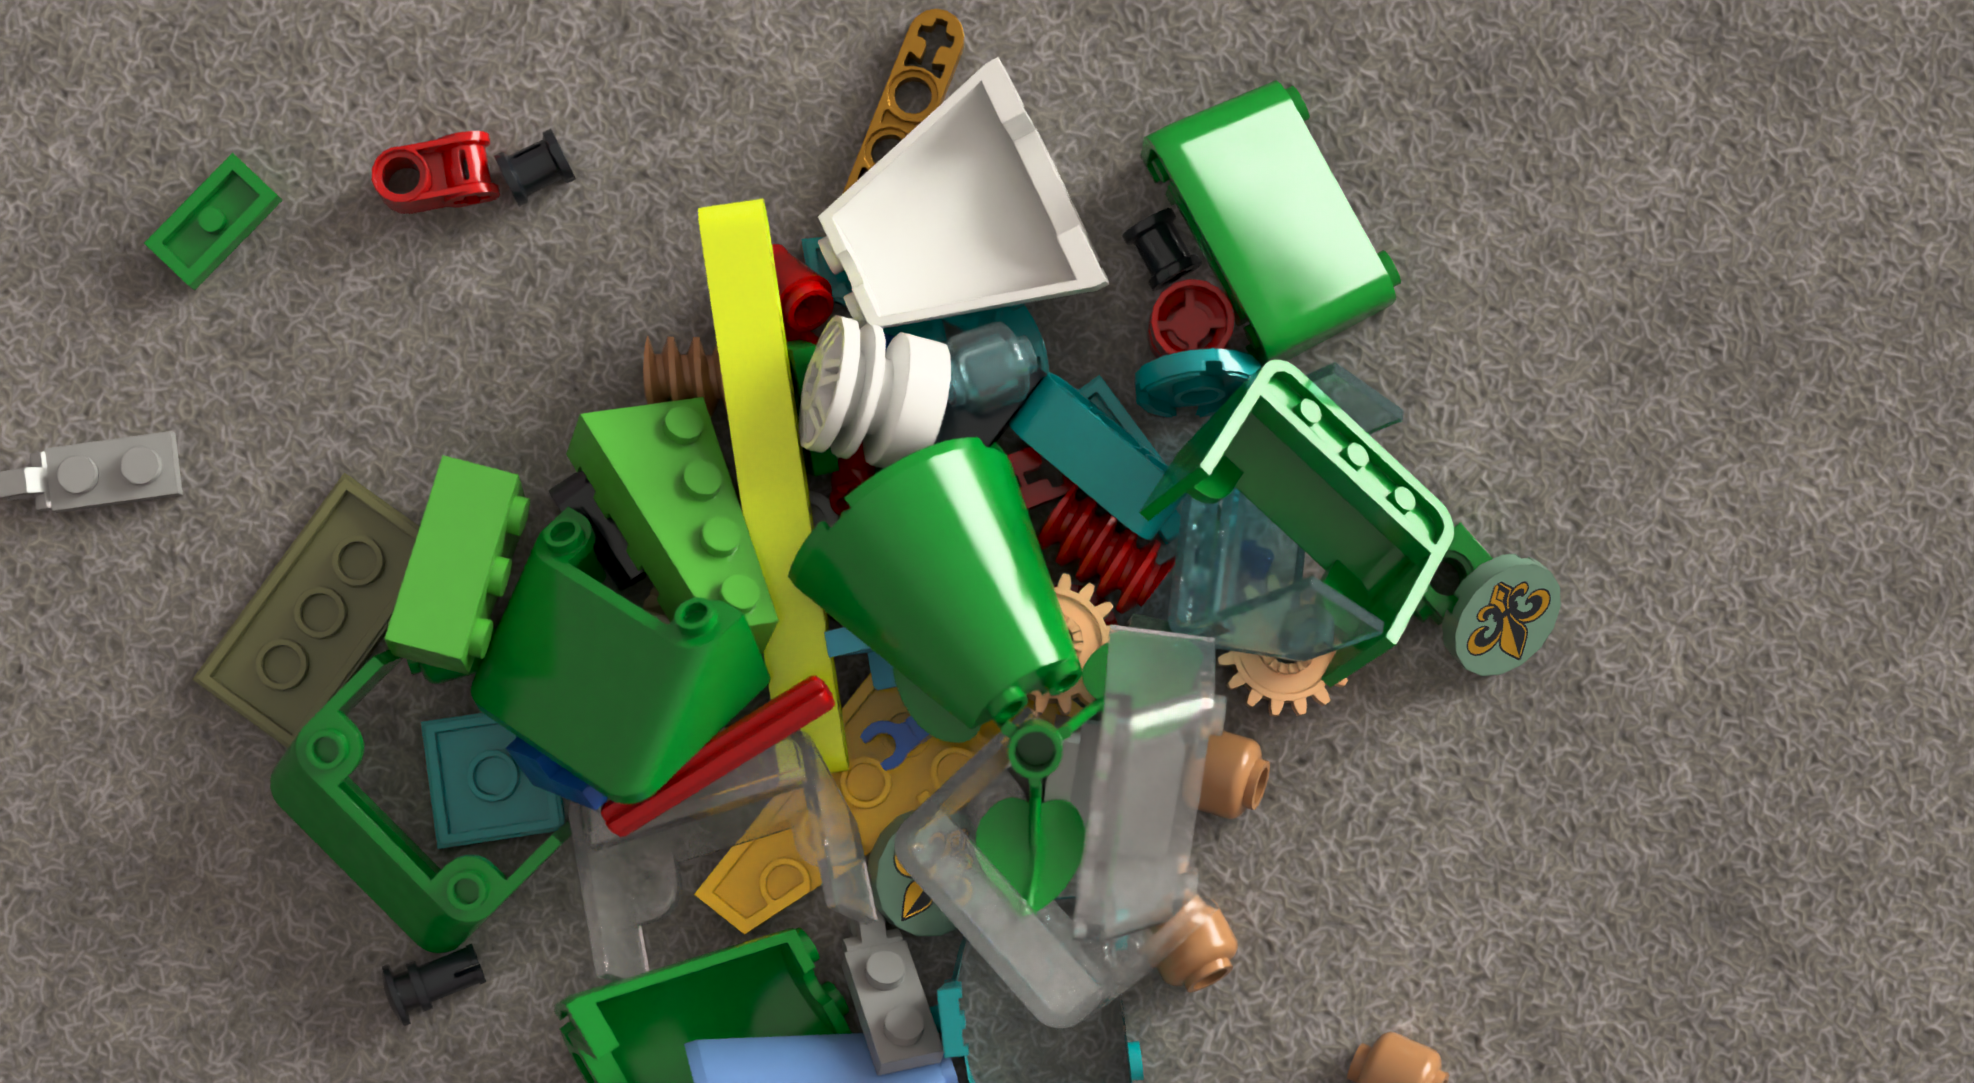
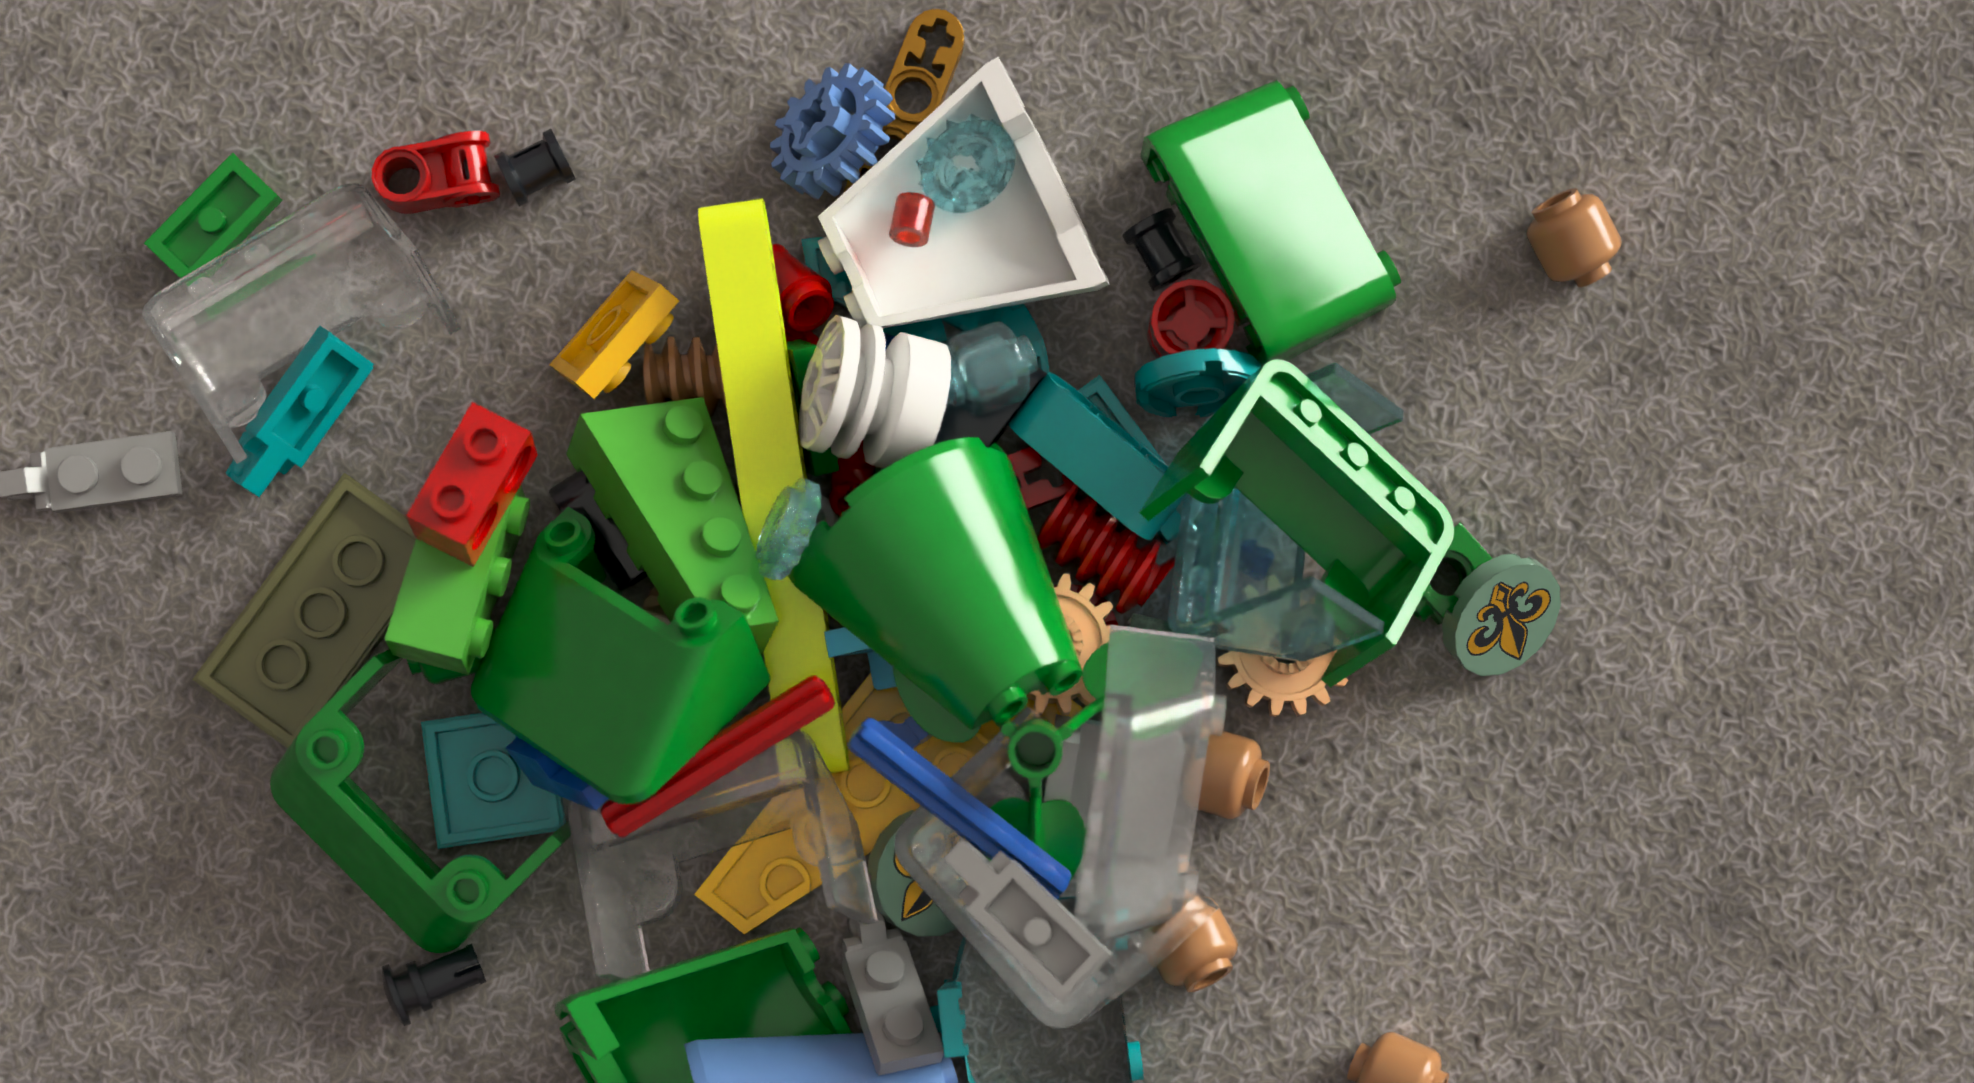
(273, 291): none -> clear windscreen
(299, 410): none -> teal hinge
(472, 484): none -> red brick
(601, 349): none -> yellow plate
(788, 528): none -> clear light blue gear
(832, 131): none -> medium blue gear
(912, 219): none -> clear red piece
(953, 804): none -> blue axle
(962, 188): none -> clear light blue gear
(1028, 921): none -> light grey hinge
(1574, 237): none -> medium nougat head

